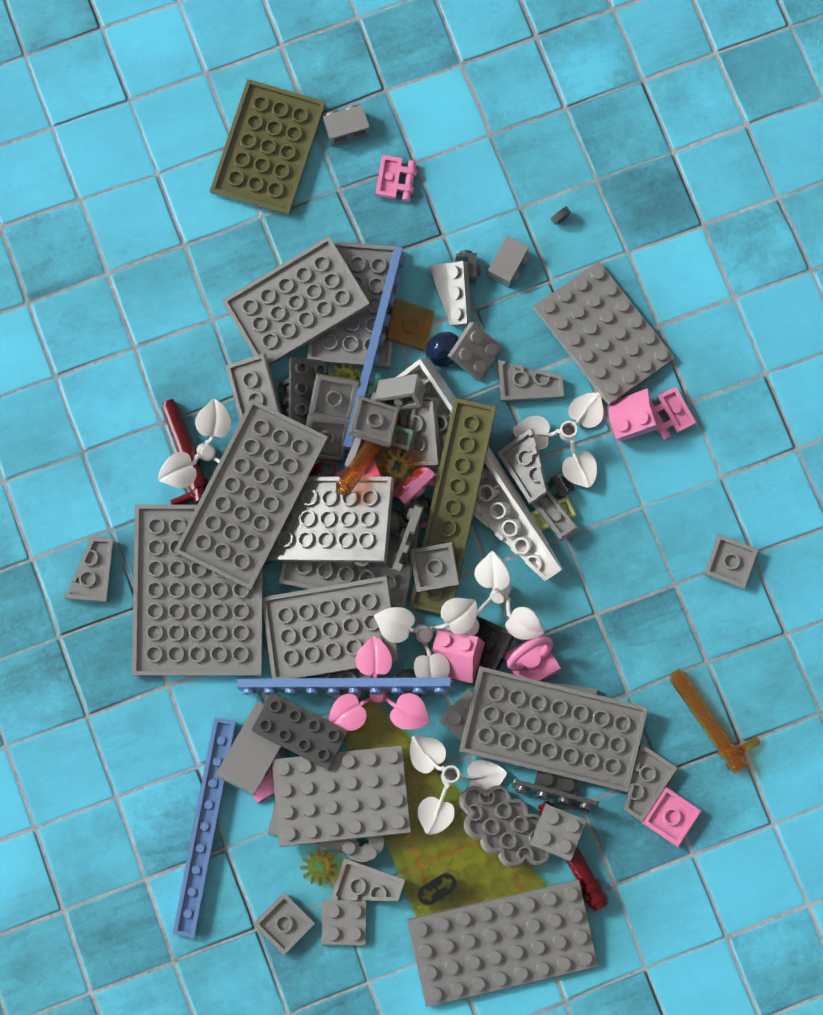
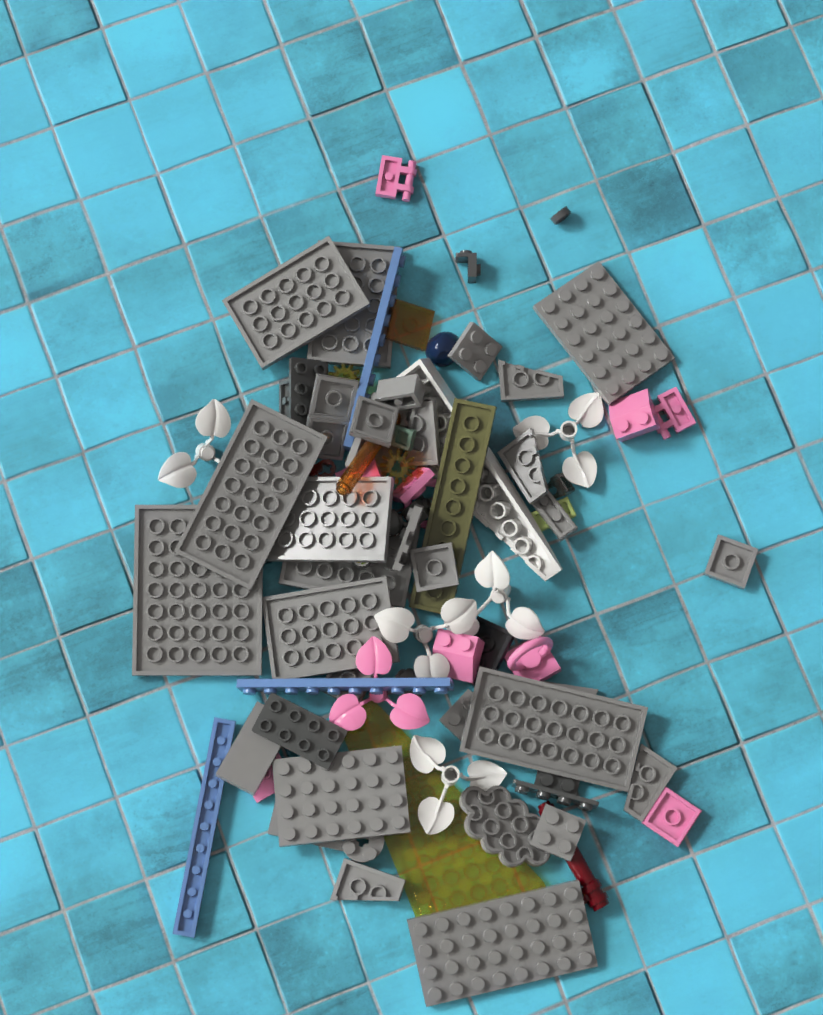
(94, 571): light grey wing -> none
(184, 444): dark red cylinder -> none
(253, 380): light grey tile -> none
(268, 147): olive plate -> none
(283, 923): light grey plate -> none
(321, 859): clear yellow gear -> none
(343, 922): light grey plate -> none
(346, 124): light grey brick -> none
(434, 884): black beam -> none
(454, 290): light grey wing -> none
(508, 262): light grey brick -> none
(726, 748): clear orange cylinder -> none

